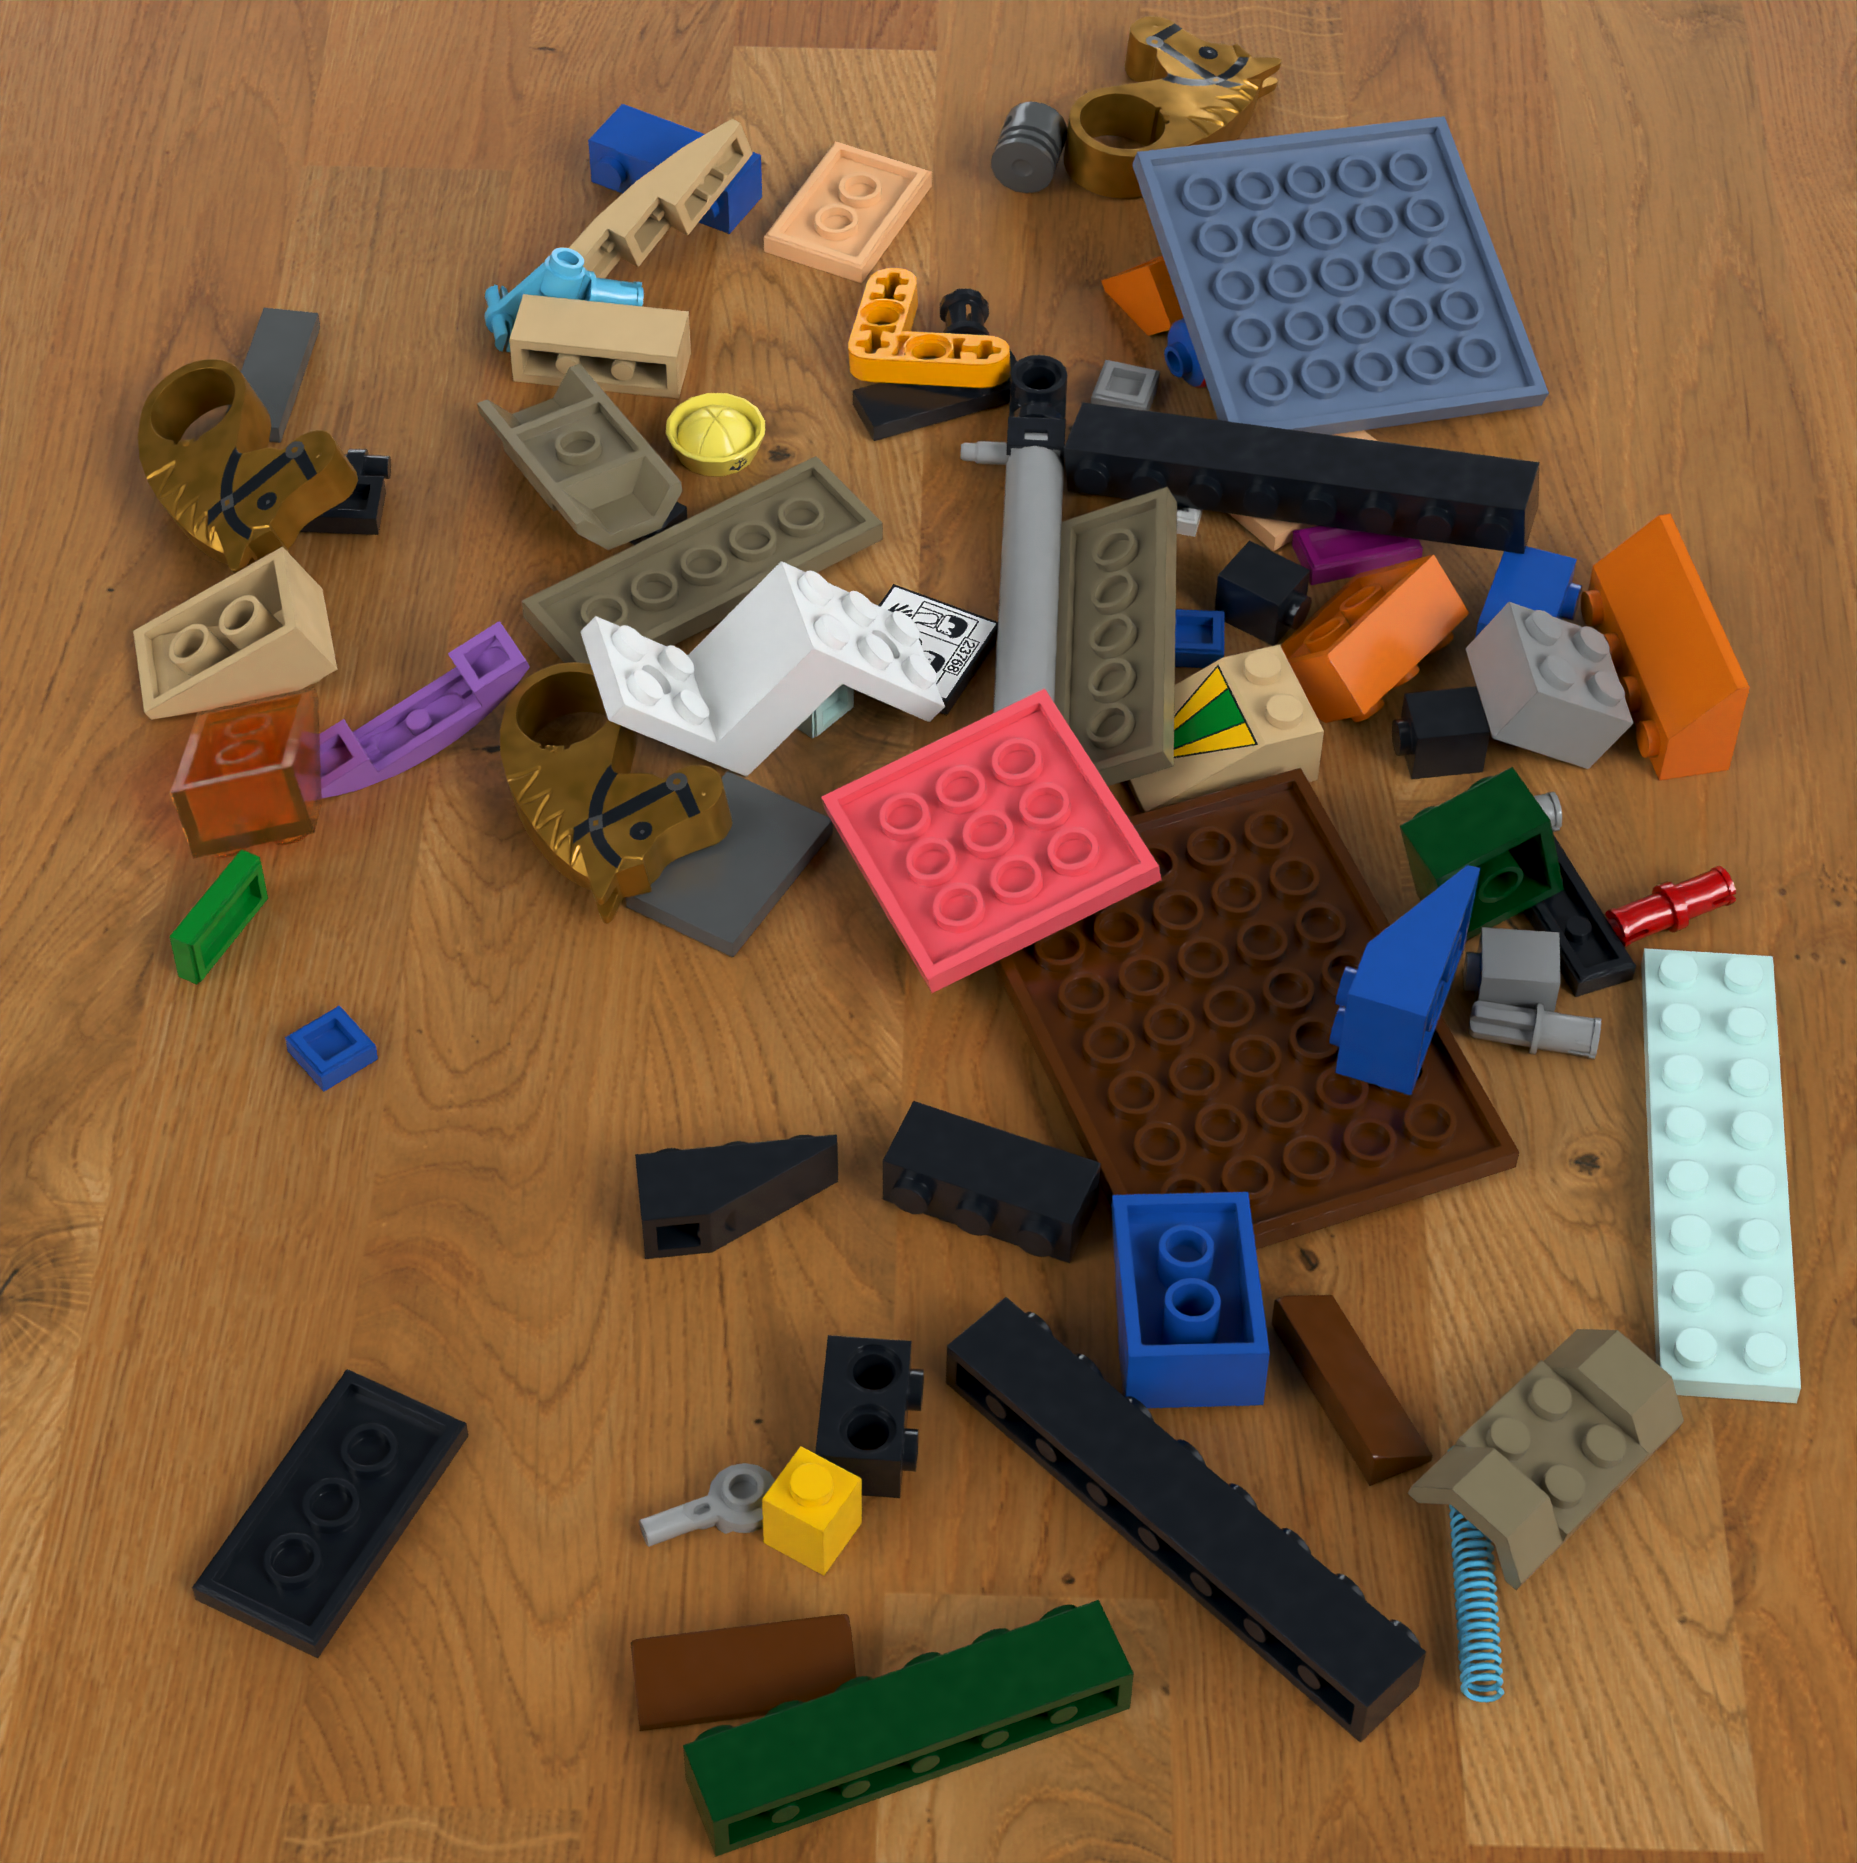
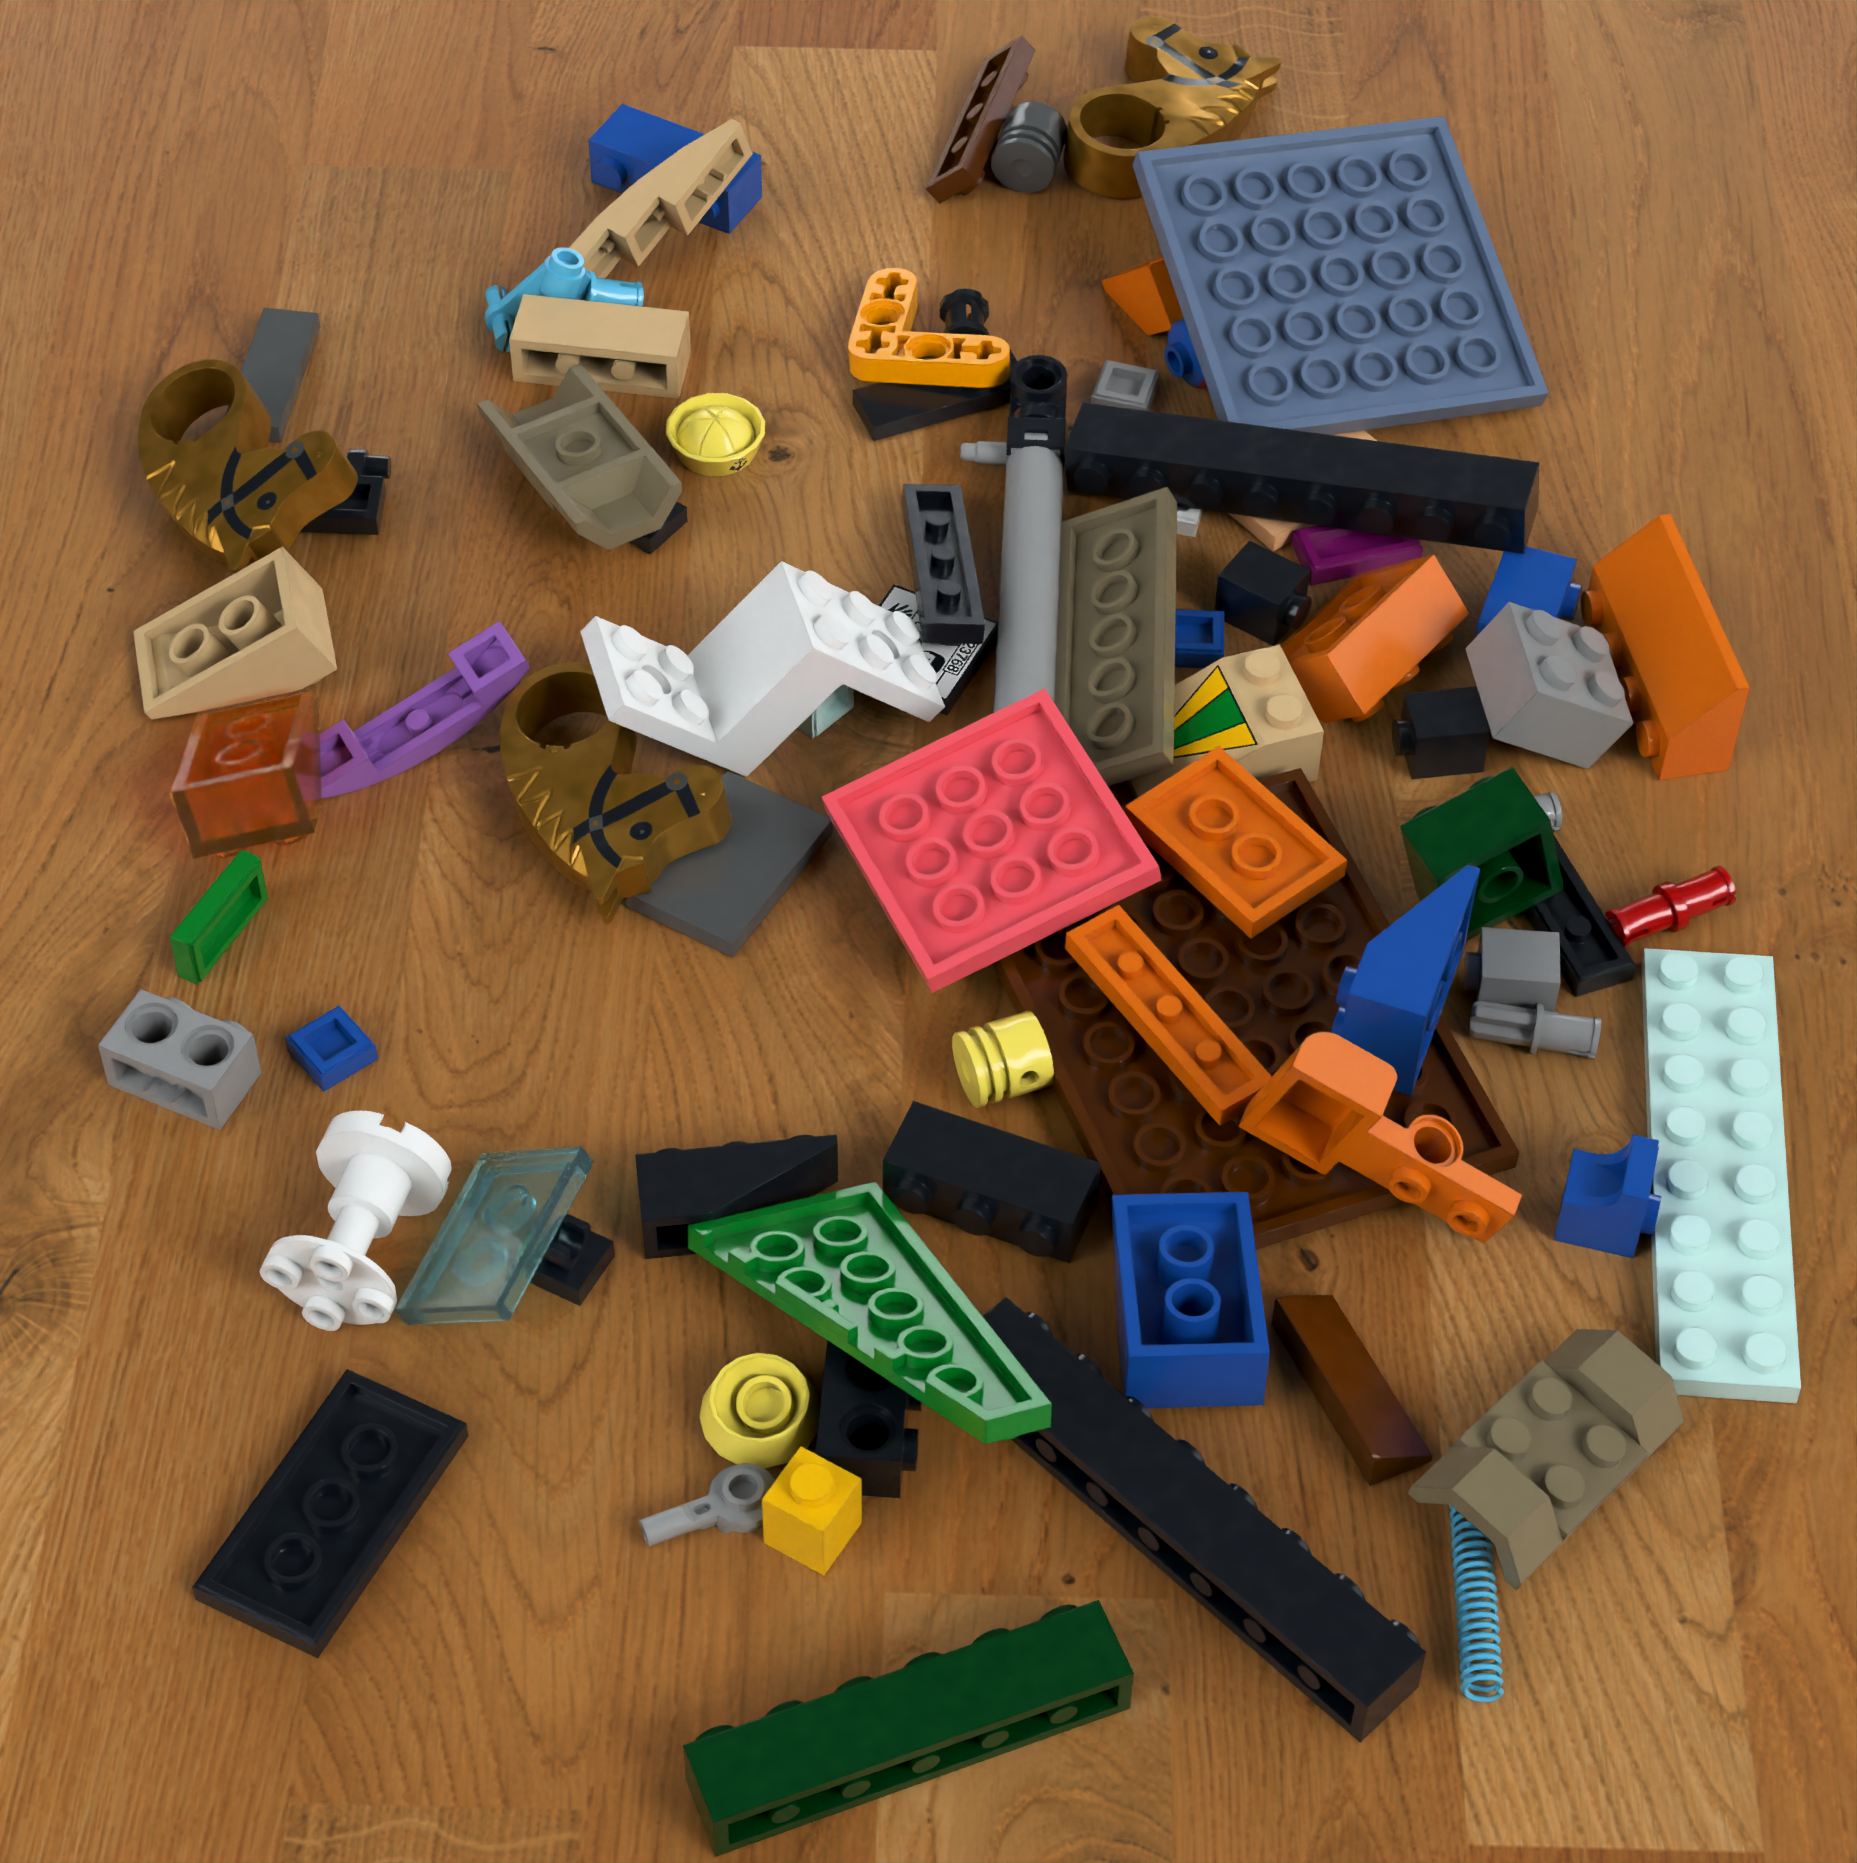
(180, 1058): none -> light grey brick
(375, 1181): none -> white piece
(494, 1236): none -> clear light blue tile
(573, 1261): none -> black tile
(708, 562): dark tan plate -> none
(739, 1670): reddish brown slope -> none
(760, 1411): none -> light yellow hat
(848, 212): light nougat tile -> none
(879, 1294): none -> green wing
(942, 564): none -> black plate
(980, 121): none -> reddish brown plate
(1003, 1059): none -> light yellow piece
(1168, 1013): none -> orange plate
(1235, 841): none -> orange plate
(1330, 1110): none -> orange plate
(1610, 1198): none -> blue brick

